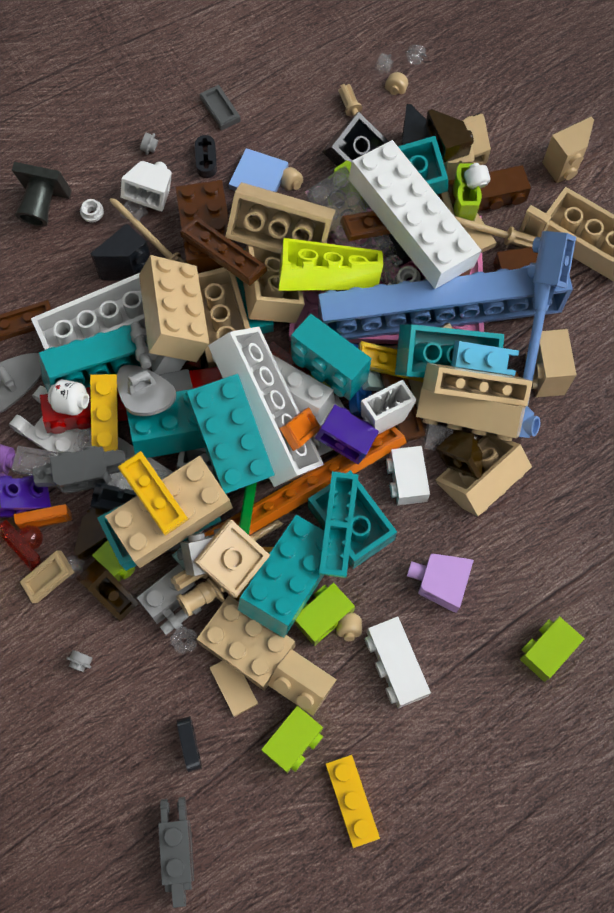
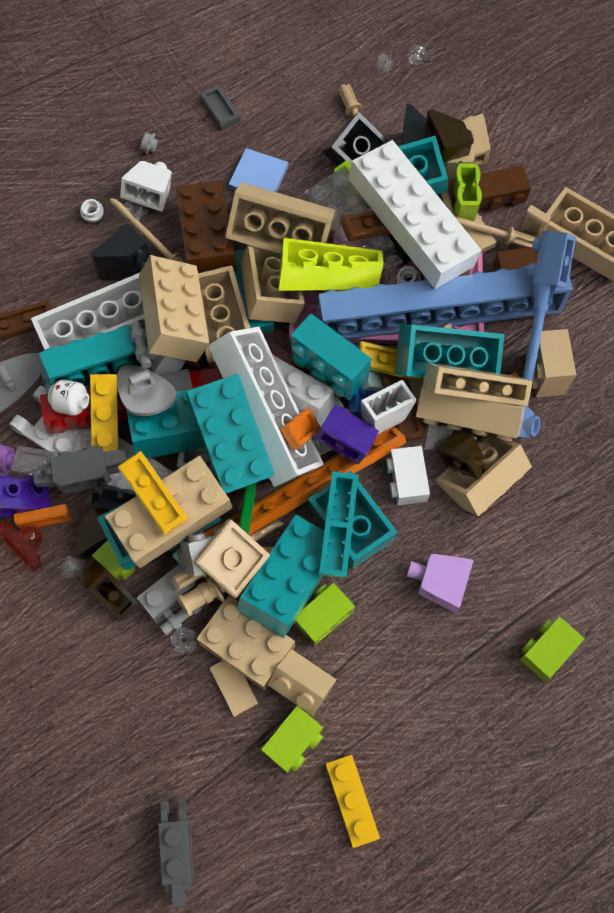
(39, 187): pearl dark grey plant -> none
(46, 576): tan tile -> none
(79, 660): light grey plate -> none
(189, 744): black beam -> none
(209, 156): black beam -> none
(223, 251): reddish brown tile -> none
(291, 179): tan piece -> none
(349, 627): tan piece -> none
(396, 83): tan piece -> none
(397, 663): white brick -> none
(477, 176): white piece -> none
(482, 358): medium azure hinge -> none
(567, 150): tan slope -> none

